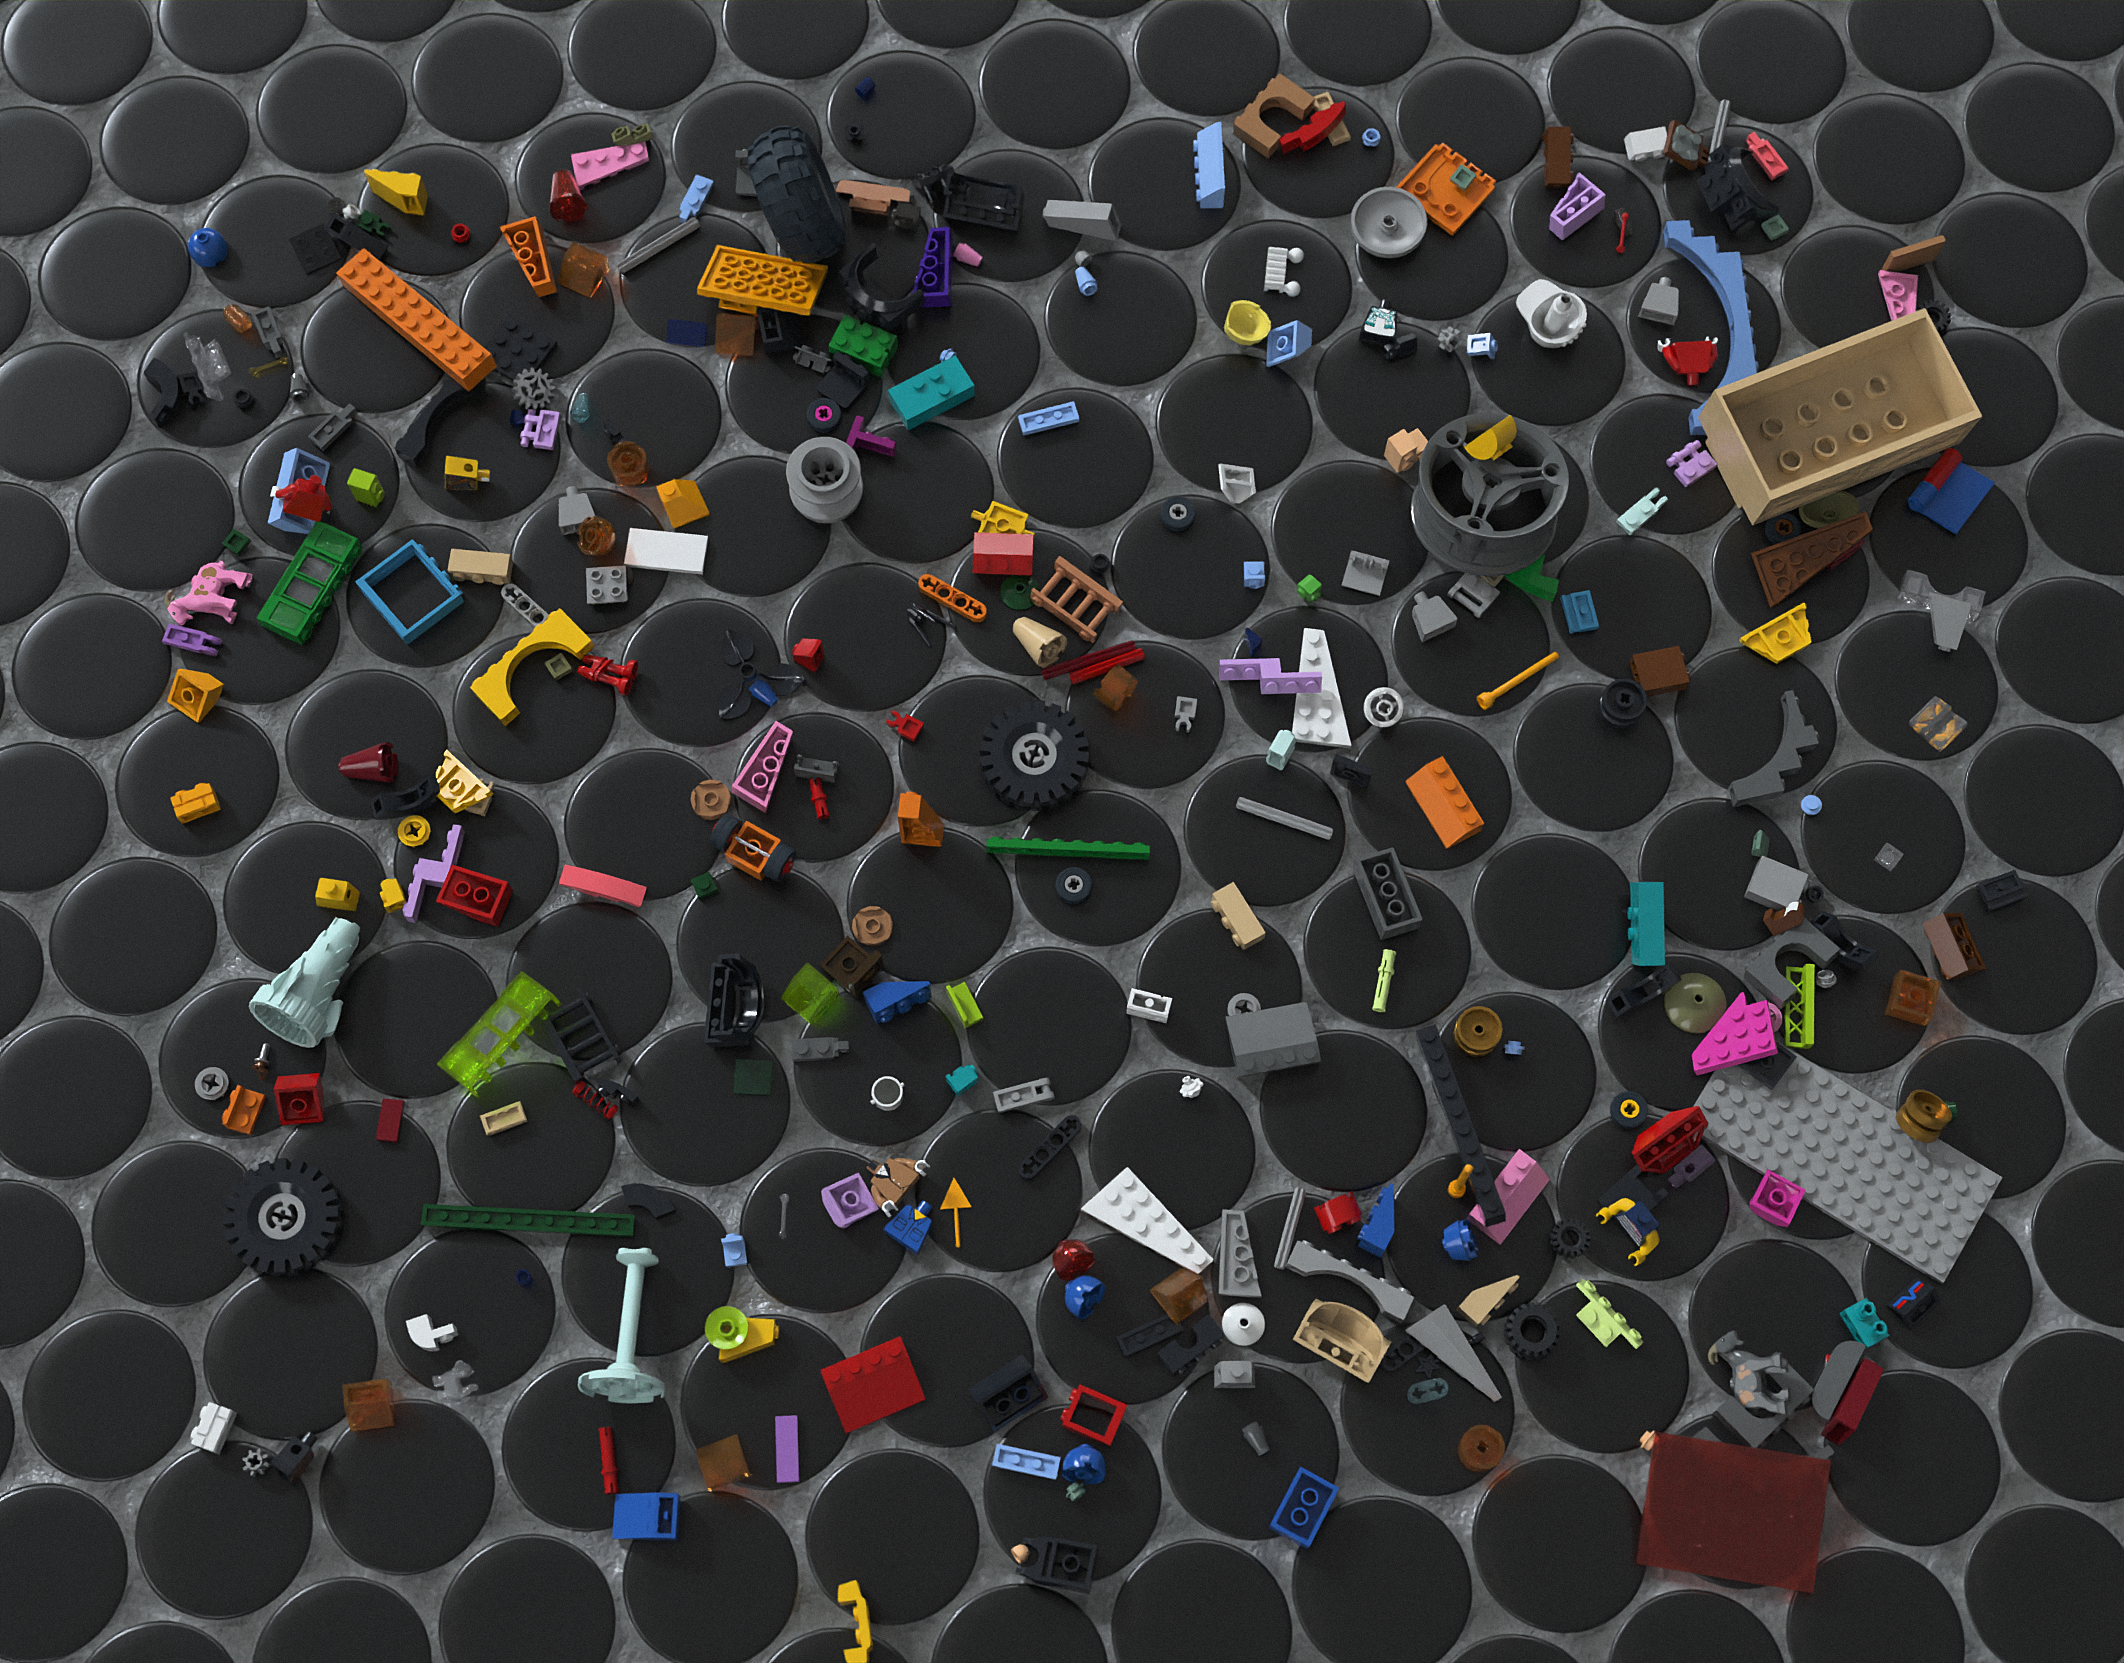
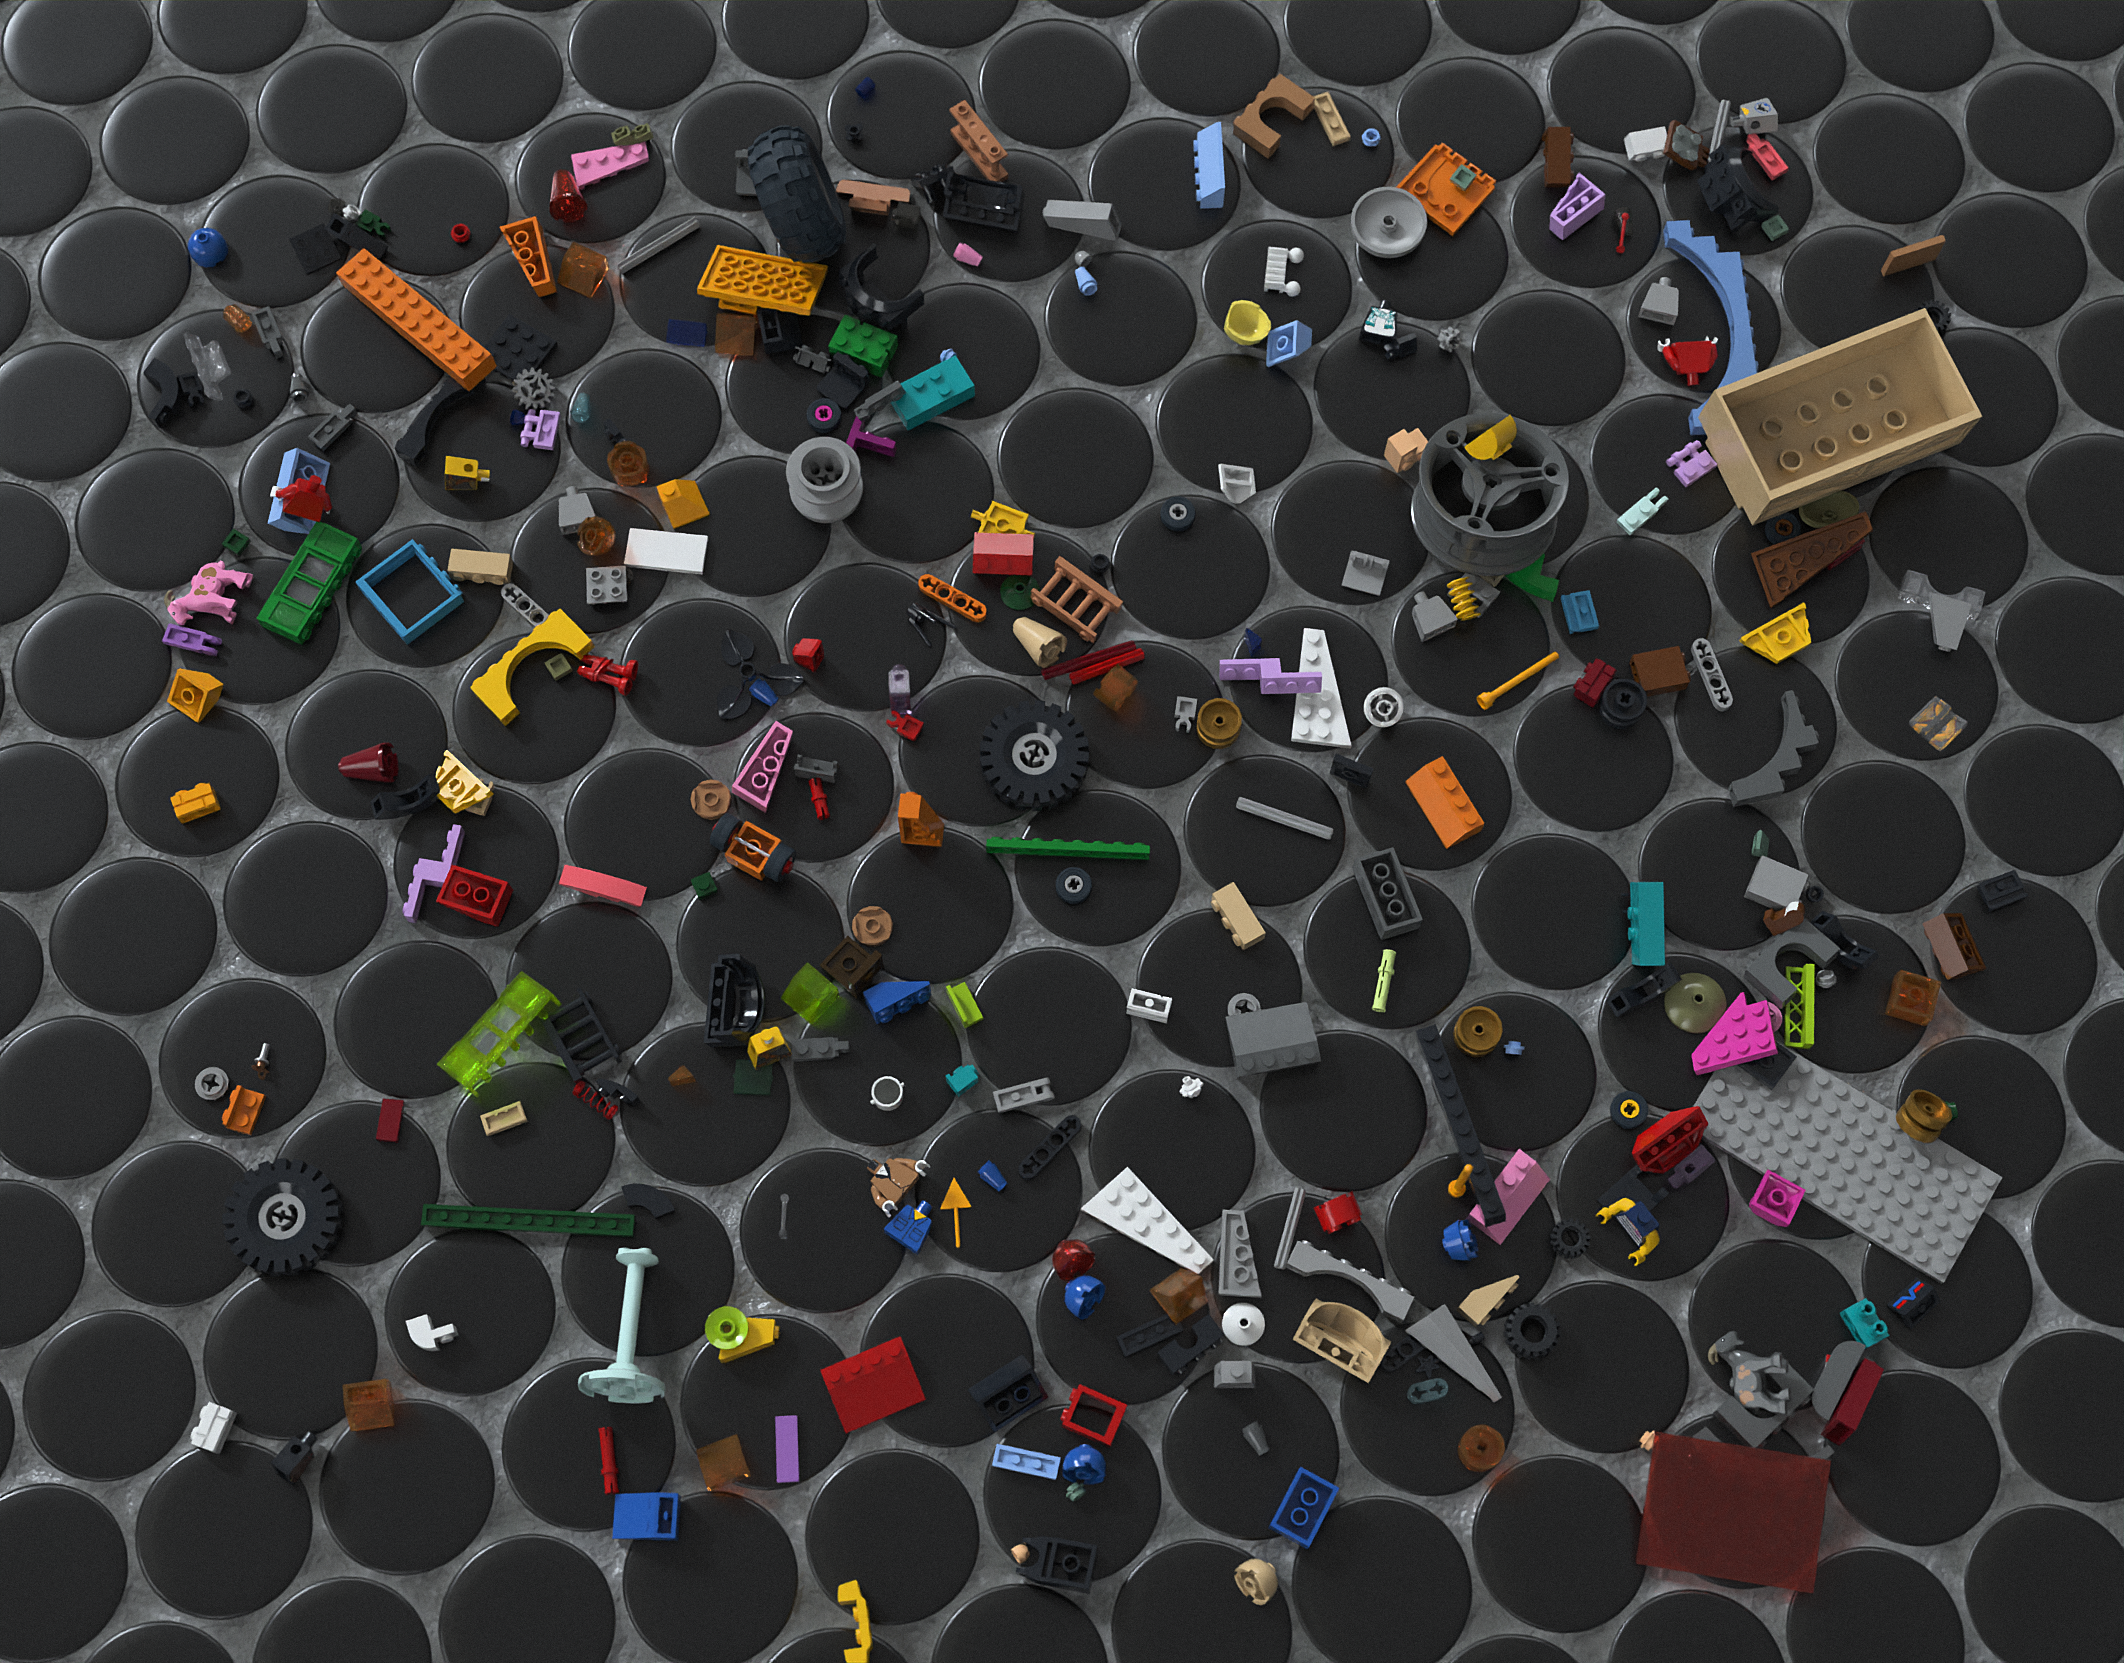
(255, 1457): light grey gear -> none
(283, 360): clear yellow hinge -> none
(299, 1098): red slope -> none
(300, 998): light aqua cone -> none
(334, 893): yellow torso -> none
(365, 487): lime brick -> none
(392, 895): yellow brick -> none
(401, 190): yellow slope -> none
(418, 823): yellow gear -> none
(452, 1385): clear animal -> none
(519, 1274): clear blue hinge -> none
(681, 1076): none -> clear orange slope
(695, 198): light blue hinge -> none
(734, 1250): light blue bracket -> none
(767, 1047): none -> yellow torso
(848, 1201): lavender slope -> none
(879, 400): none -> dark grey hinge
(900, 690): none -> clear purple torso
(936, 269): dark purple wedge -> none
(978, 142): none -> nougat fence
(991, 1175): none -> blue cone
(1048, 418): light blue plate -> none
(1219, 723): none -> pearl gold wheel
(1254, 574): light blue bracket -> none
(1257, 1579): none -> tan cylinder
(1281, 749): light aqua brick -> none
(1309, 588): bright green plate -> none
(1321, 126): red slope -> none
(1378, 1233): blue slope -> none
(1463, 599): none -> yellow piece
(1481, 345): light blue bracket -> none
(1551, 314): white piece -> none
(1594, 682): none -> dark red brick
(1603, 1320): yellowish green bracket -> none
(1708, 675): none -> light grey beam
(1756, 117): none -> light grey torso
(1811, 805): light blue plate -> none
(1888, 856): clear plate -> none
(1899, 292): bright pink wing -> none
(1950, 491): blue door -> none

